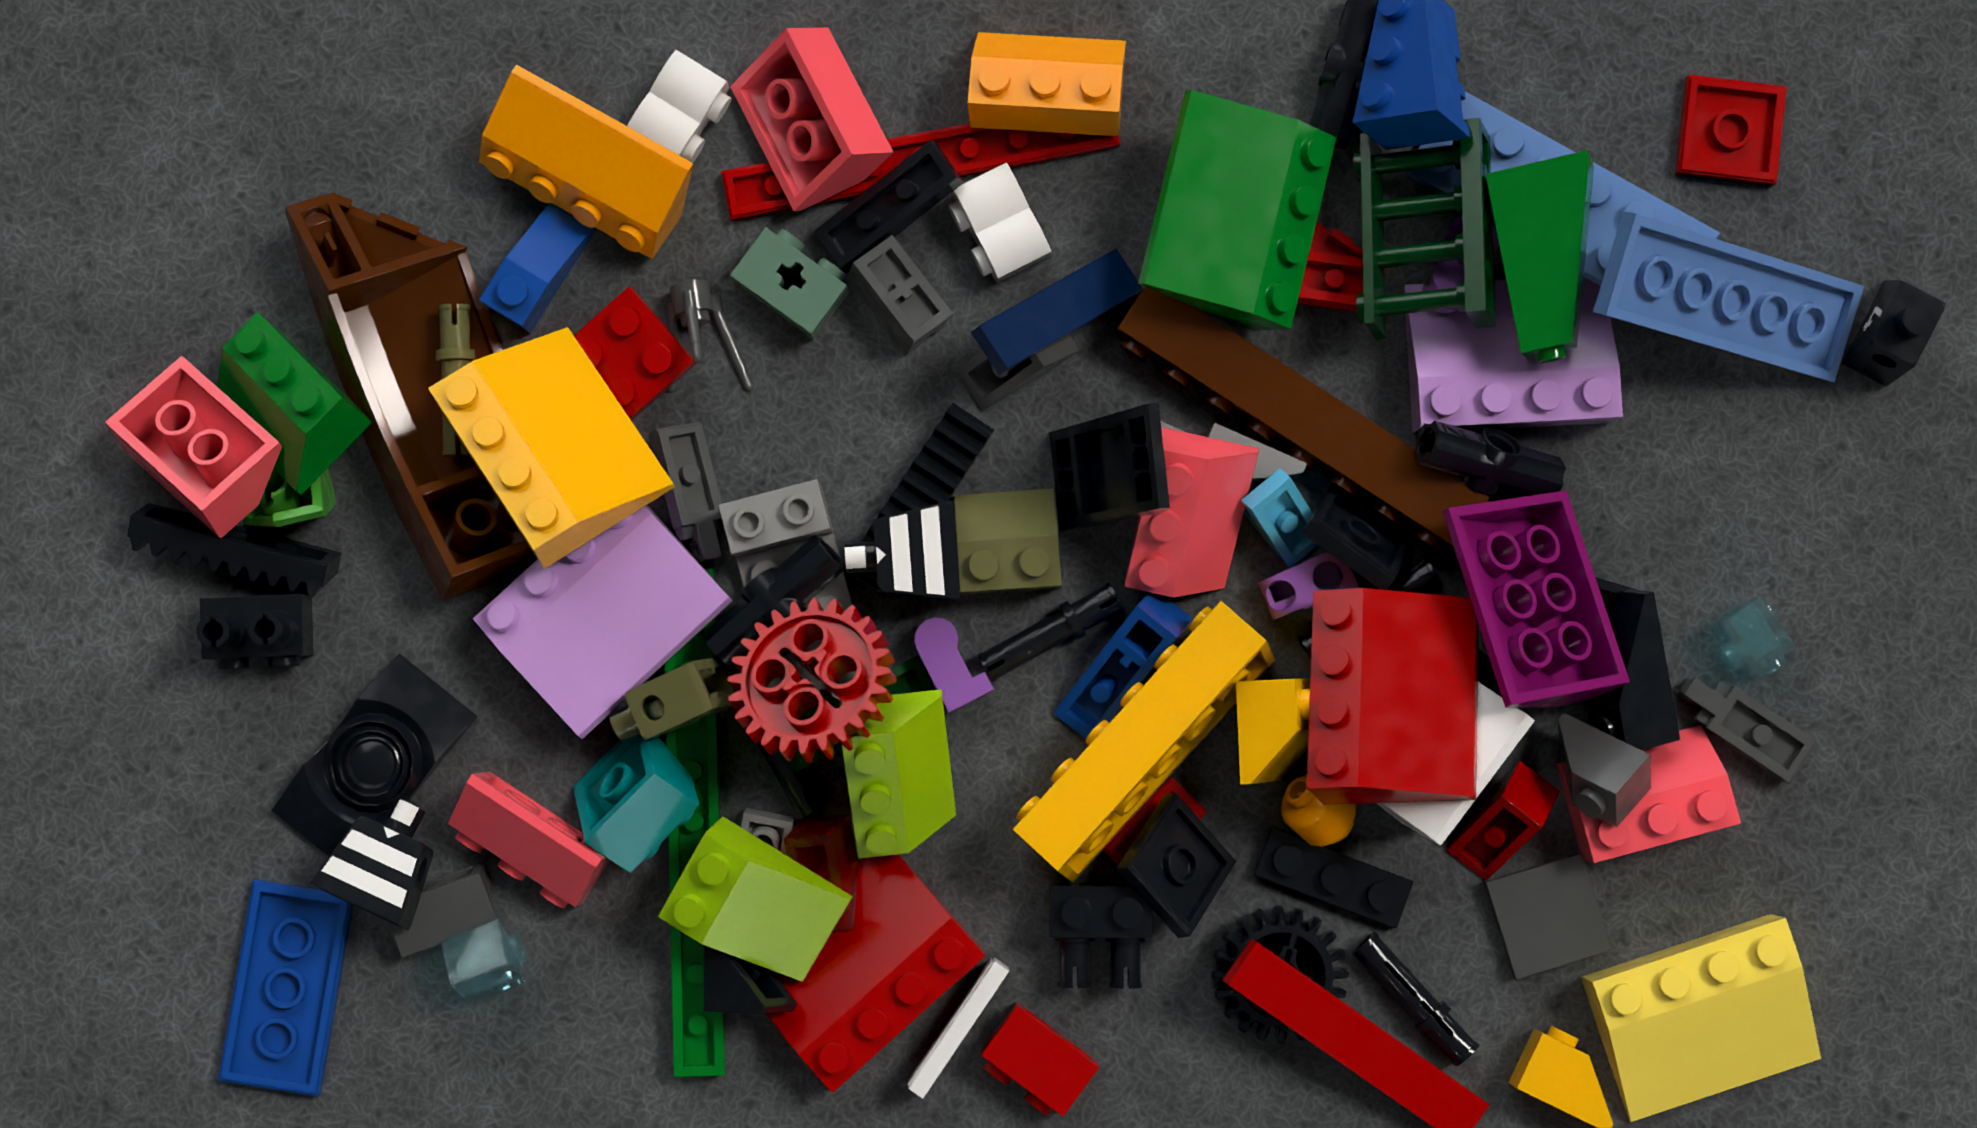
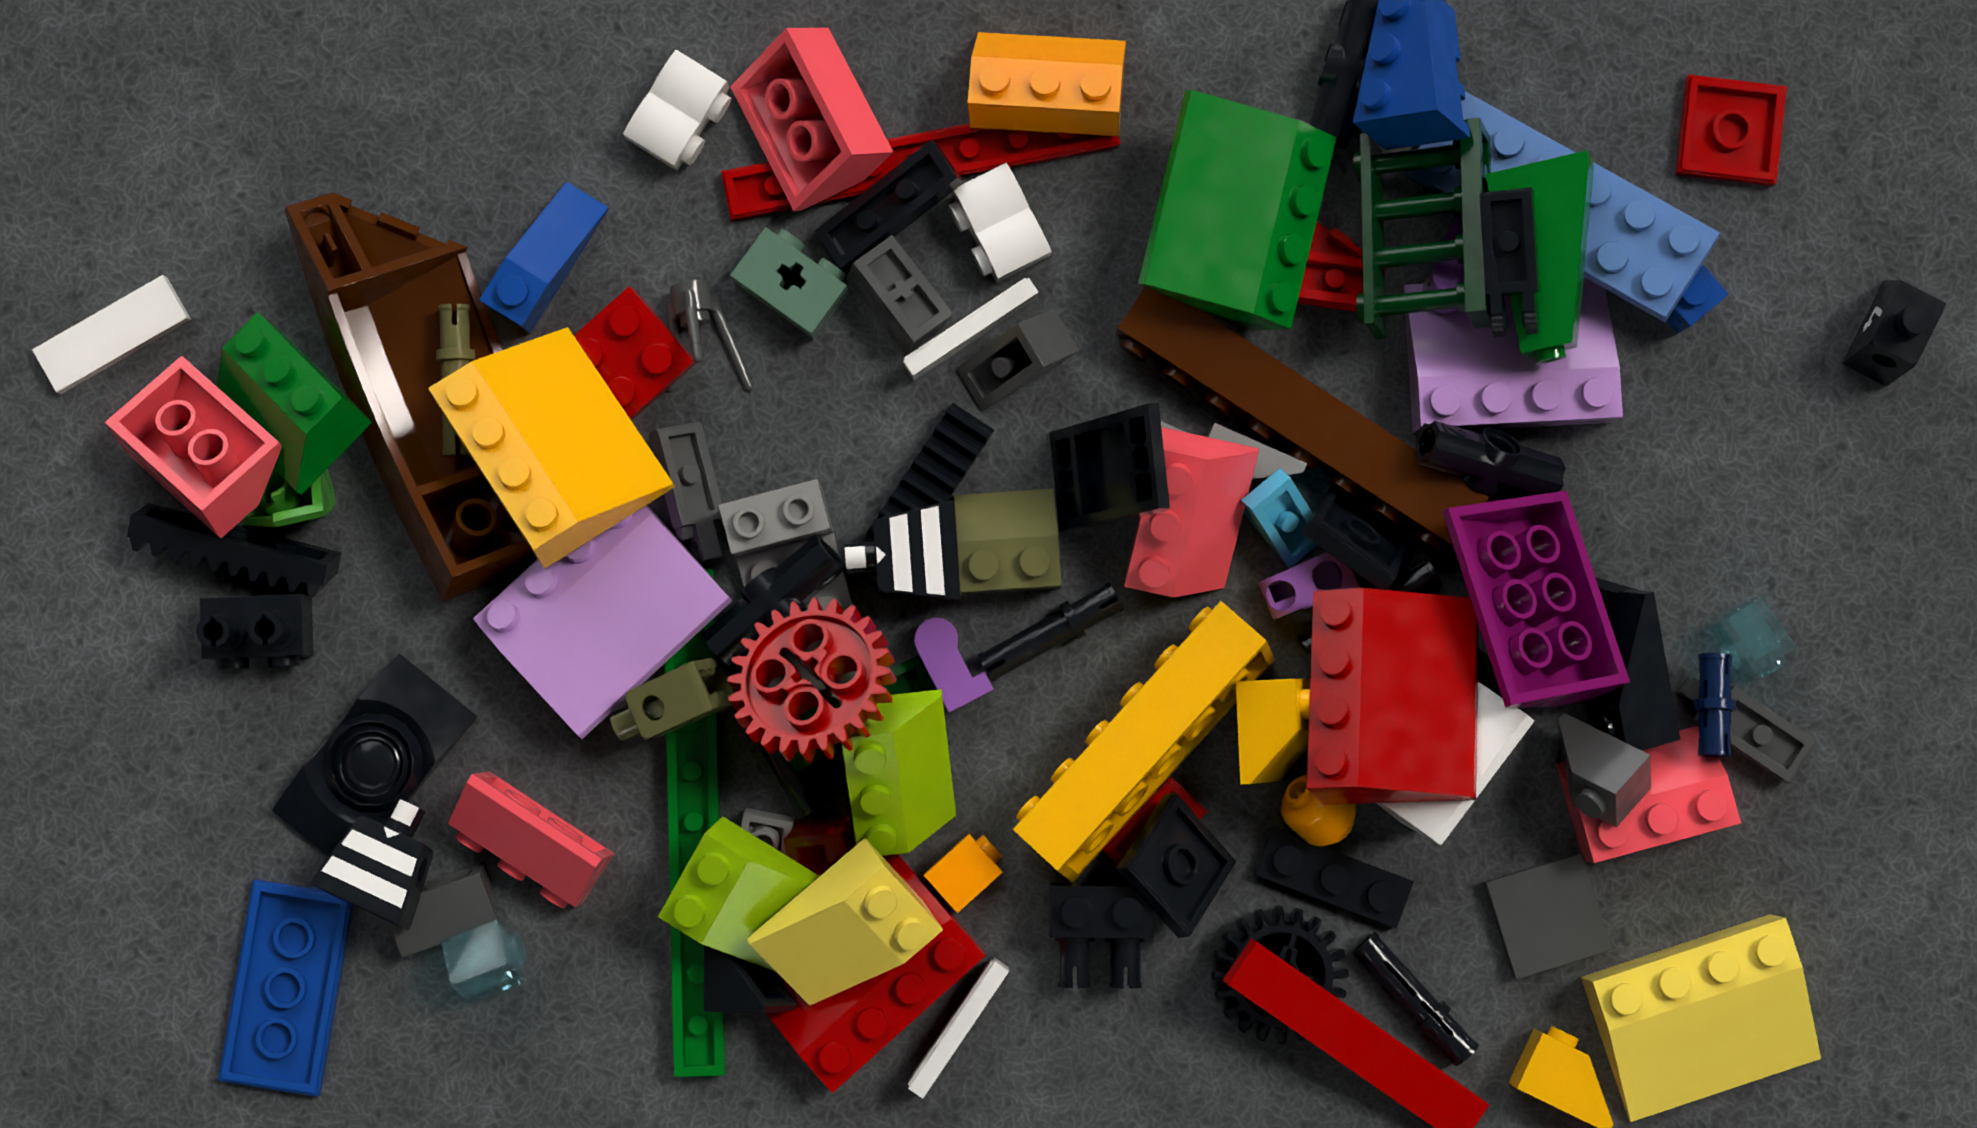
(111, 334): none -> white tile
(585, 163): light orange slope -> none
(634, 800): teal slope -> none
(846, 927): none -> light yellow slope
(965, 870): none -> light orange brick
(970, 328): none -> white tile
(1038, 1060): red brick -> none
(1056, 311): dark blue tile -> none
(1122, 663): blue slope -> none
(1504, 821): red slope -> none
(1510, 255): none -> black hinge
(1715, 705): none -> dark blue pin
(1727, 297): medium blue plate -> none

